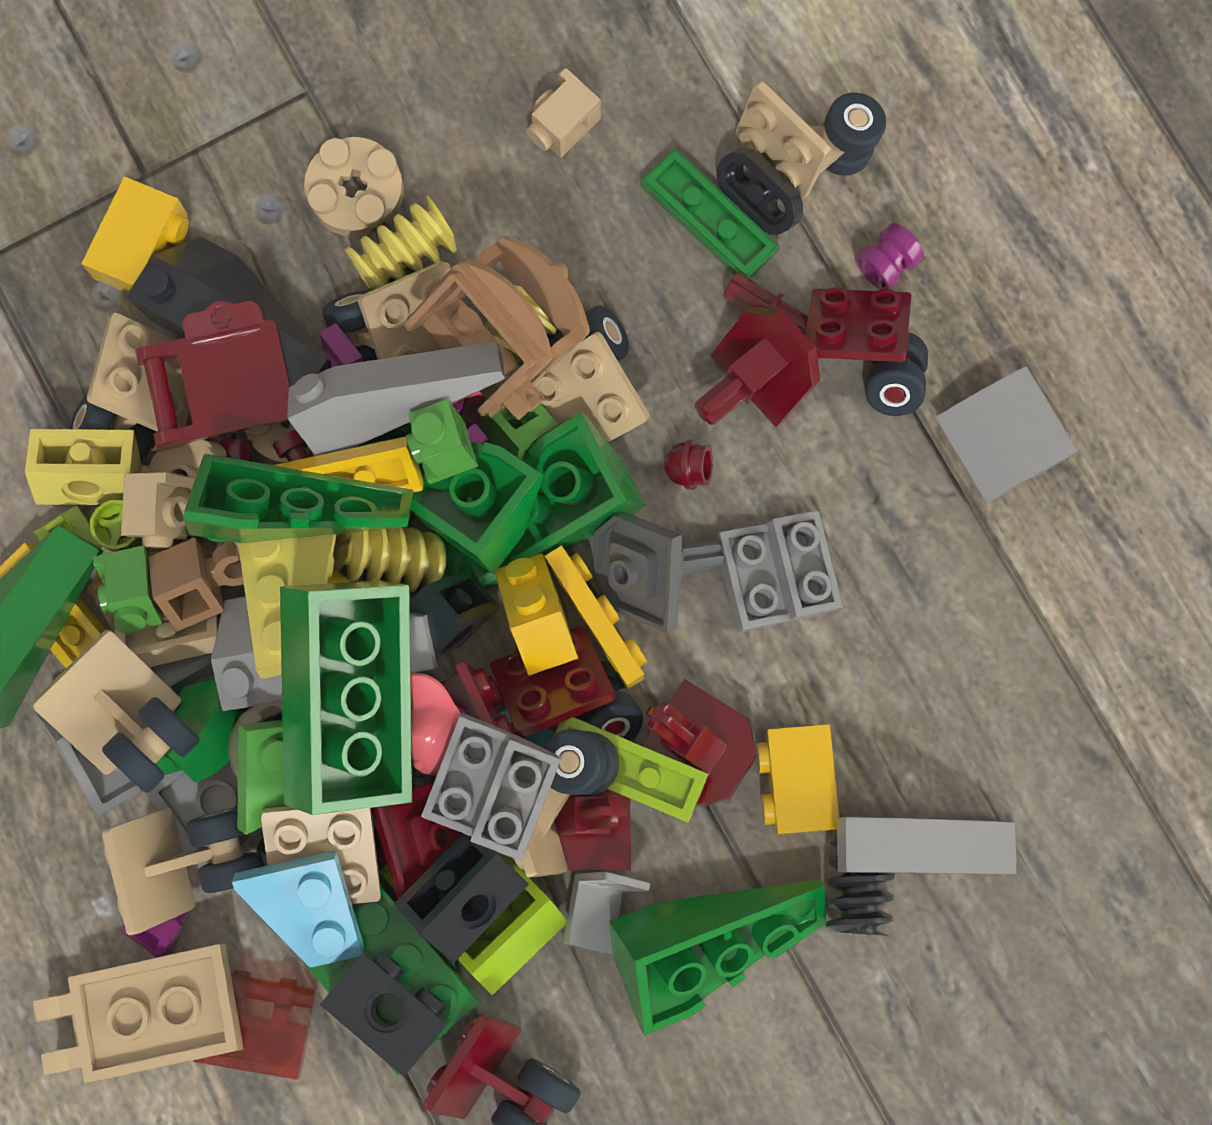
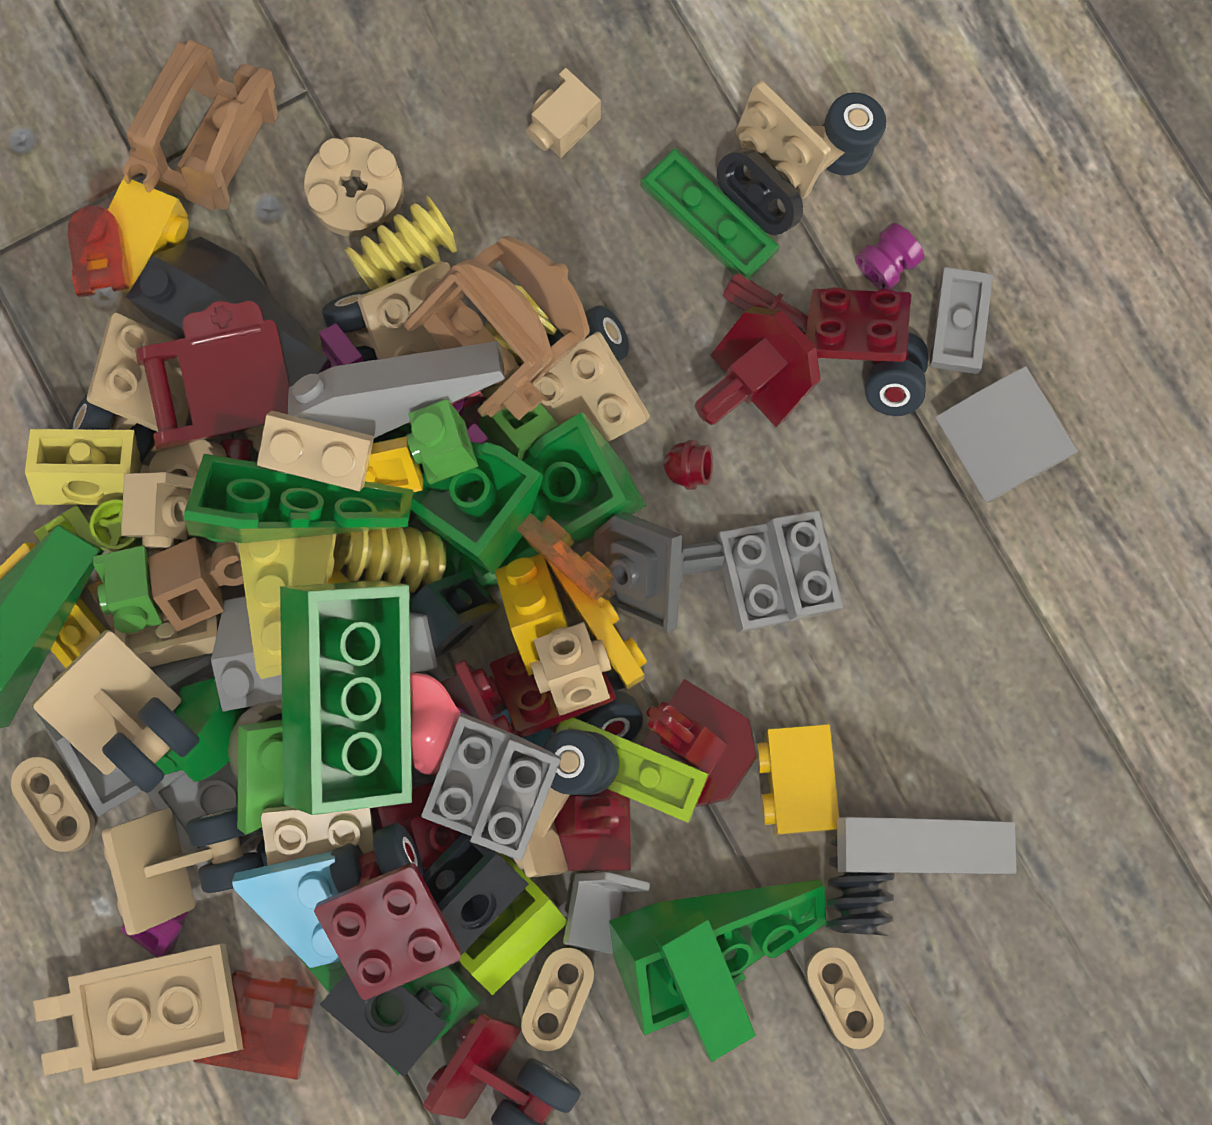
(52, 807): none -> tan plate
(92, 237): none -> clear red plate
(221, 137): none -> medium nougat animal
(315, 450): none -> tan plate
(384, 915): none -> dark red plate
(554, 545): none -> clear orange plate
(558, 998): none -> tan plate
(571, 668): none -> tan brick
(705, 986): none -> green tile
(845, 996): none -> tan plate
(961, 320): none -> light grey plate

